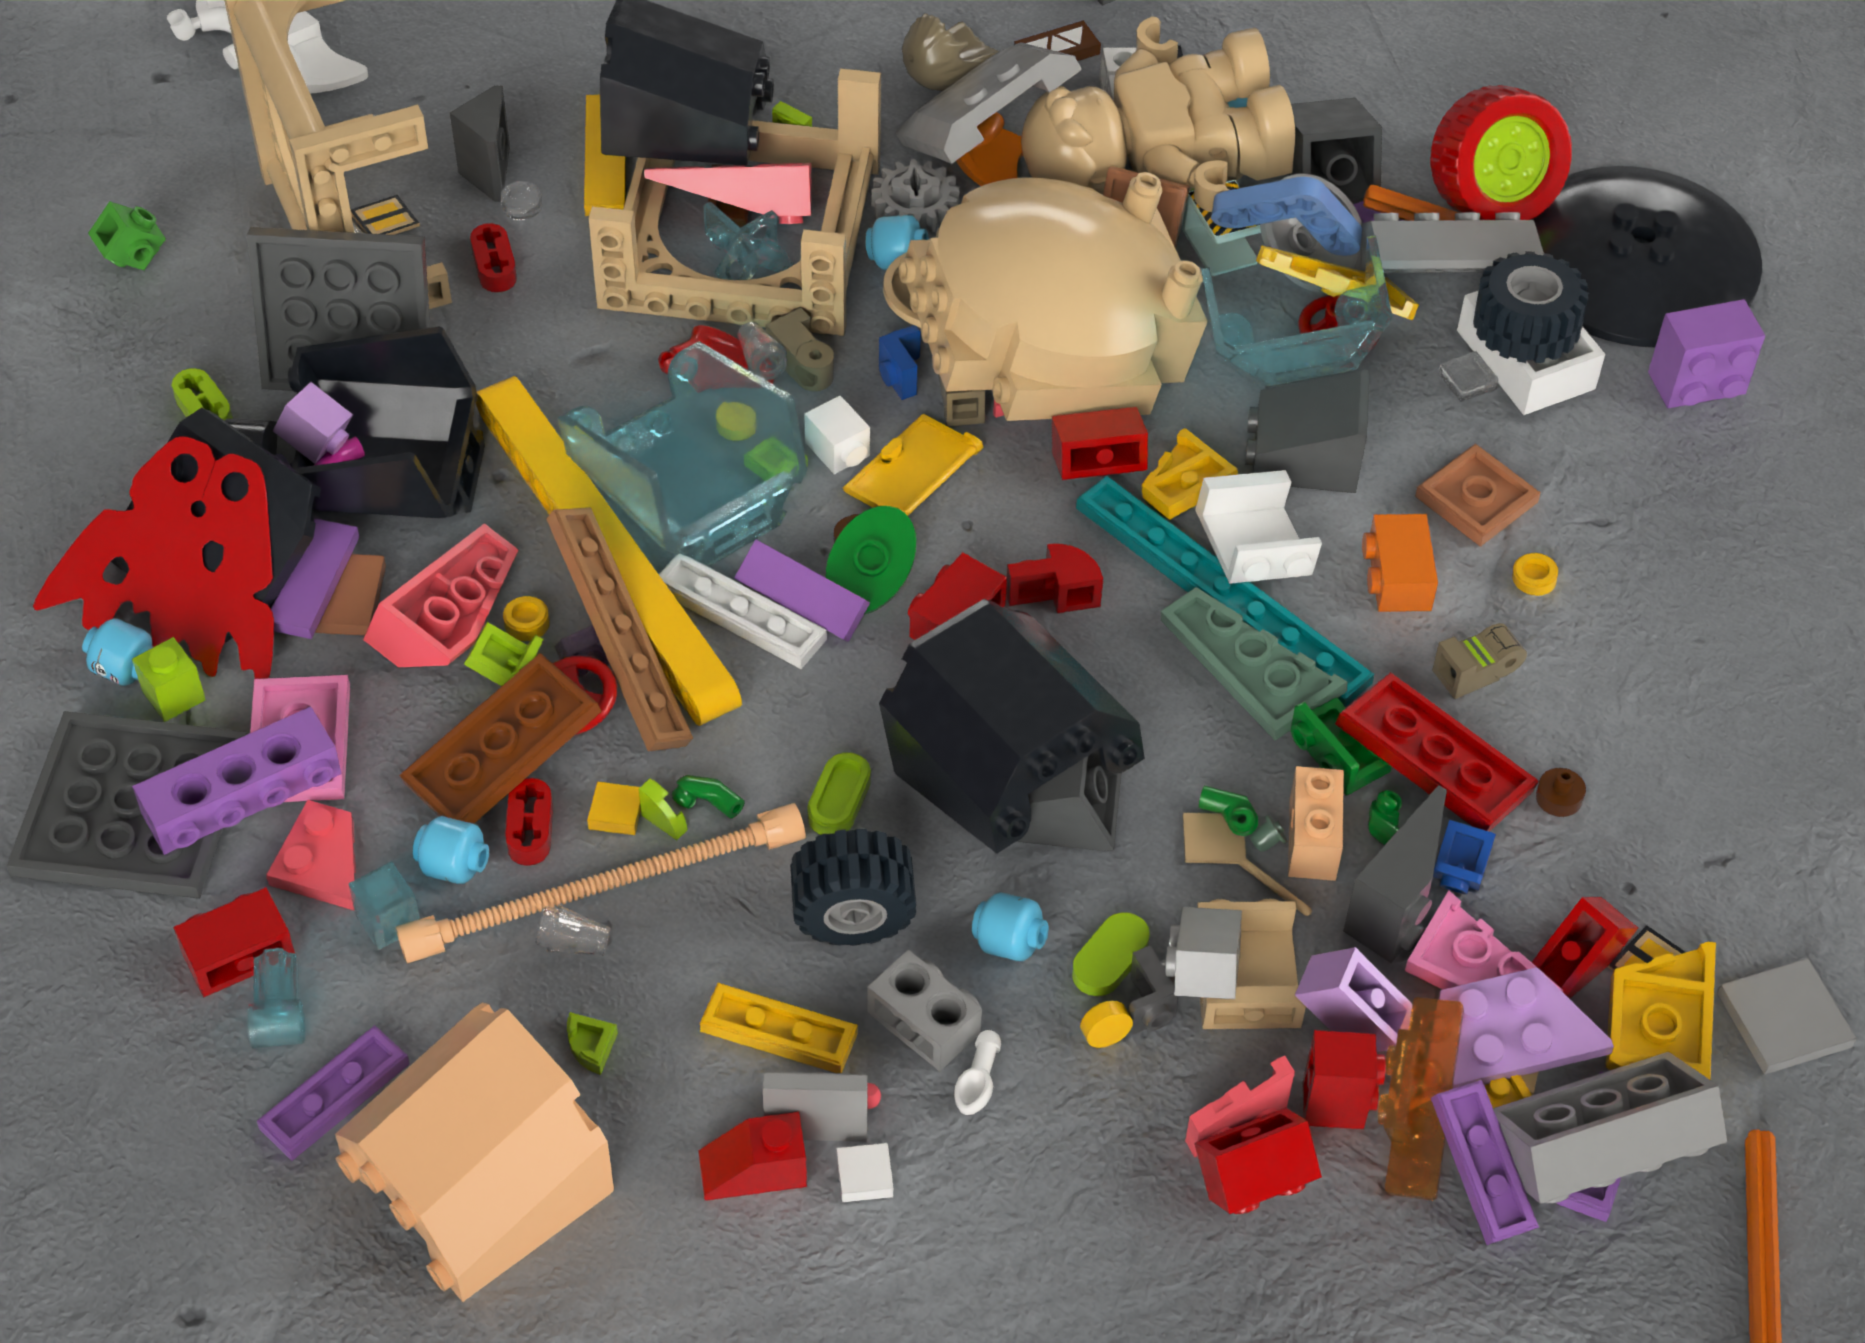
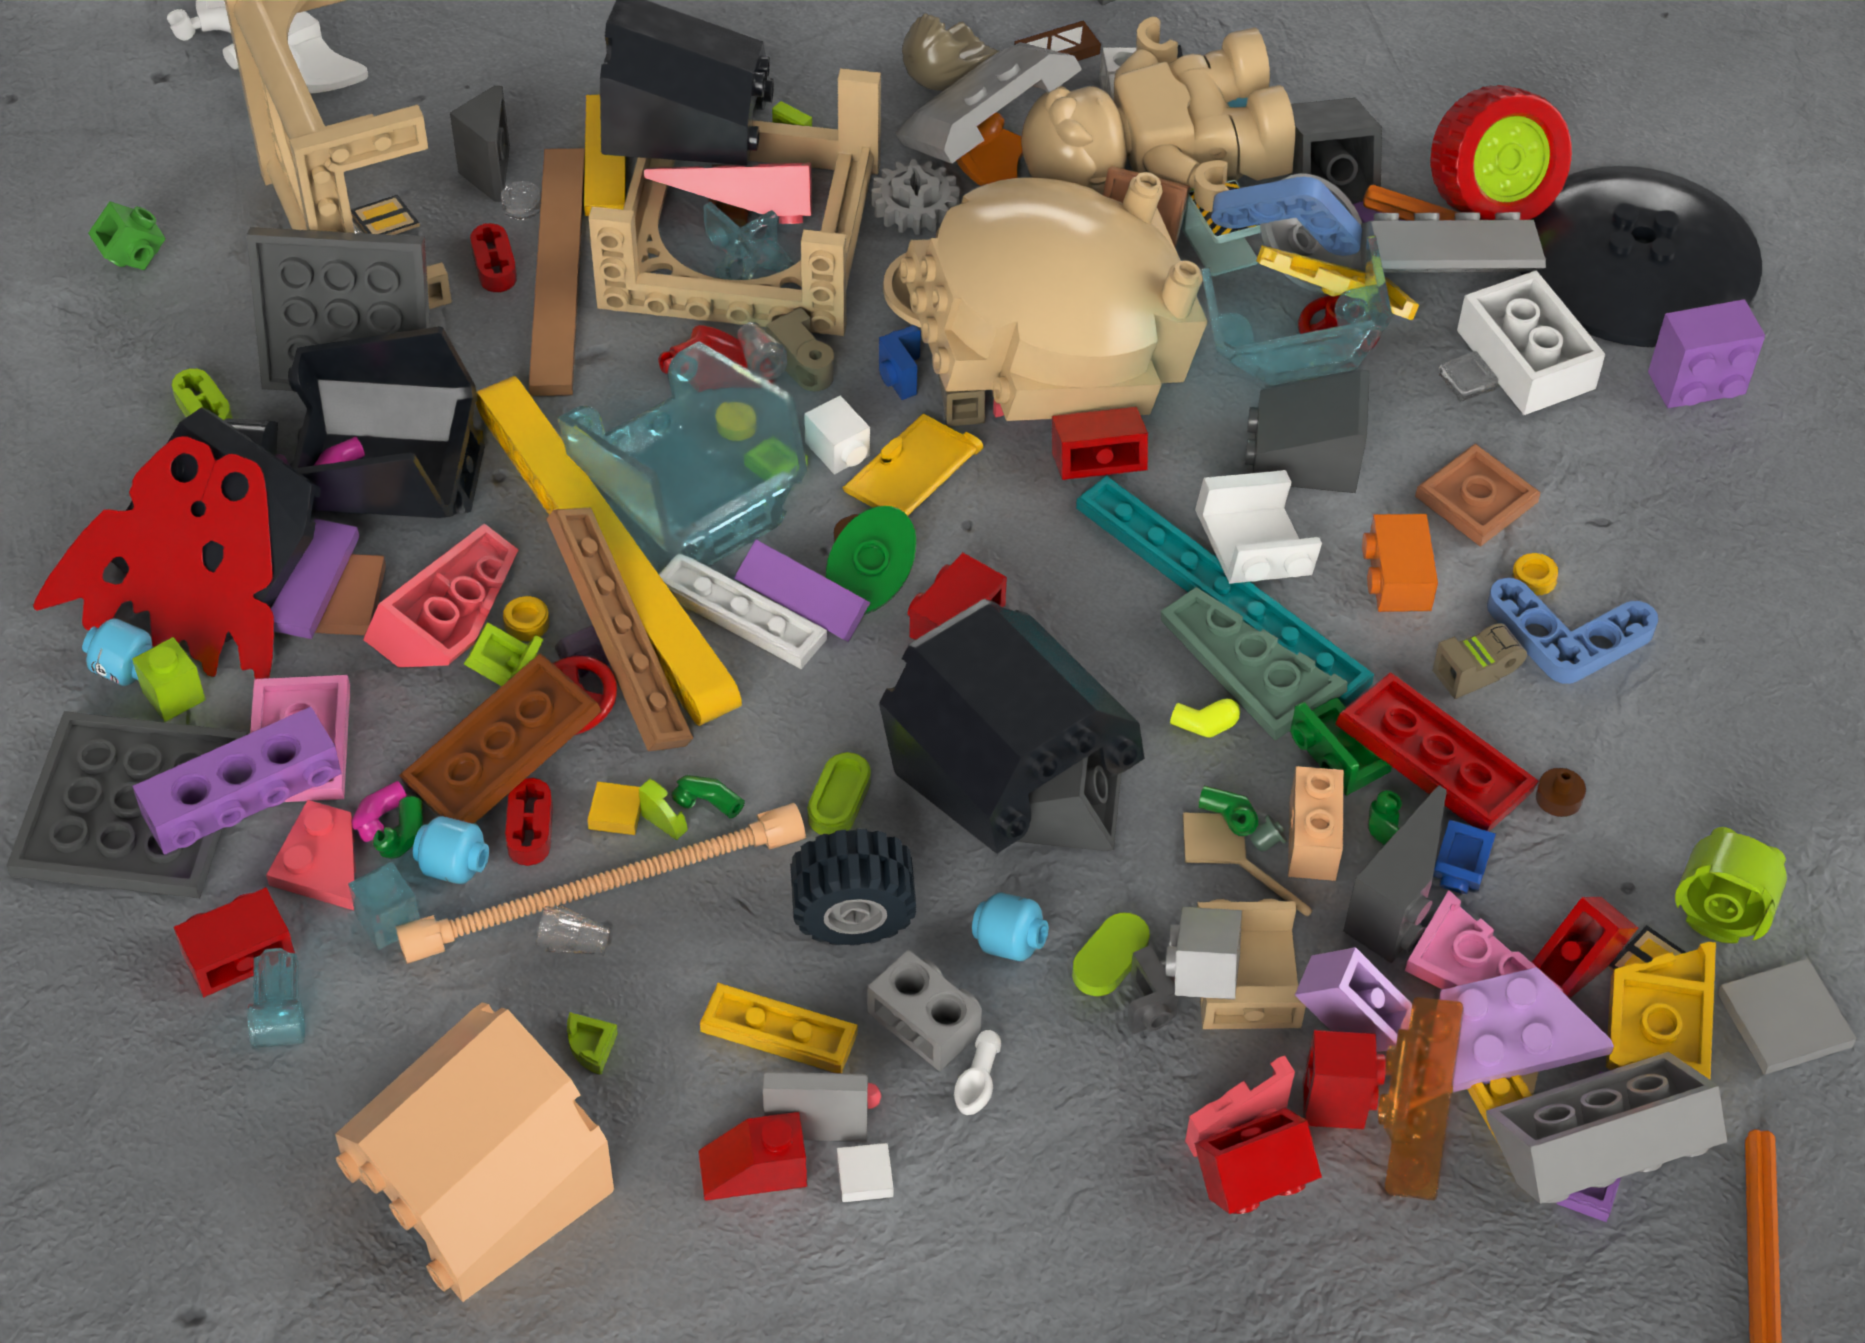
(313, 423): lavender brick -> none
(333, 1092): medium lavender tile -> none
(374, 806): none -> dark pink arm
(399, 840): none -> green arm
(557, 273): none -> medium nougat tile
(891, 238): medium azure head -> none
(1065, 576): red brick -> none
(1106, 1024): yellow tile -> none
(1180, 474): yellow wing -> none
(1209, 720): none -> neon yellow arm
(1484, 1162): medium lavender tile -> none
(1530, 307): black wheel -> none
(1571, 644): none -> medium blue beam
(1731, 886): none -> lime brick

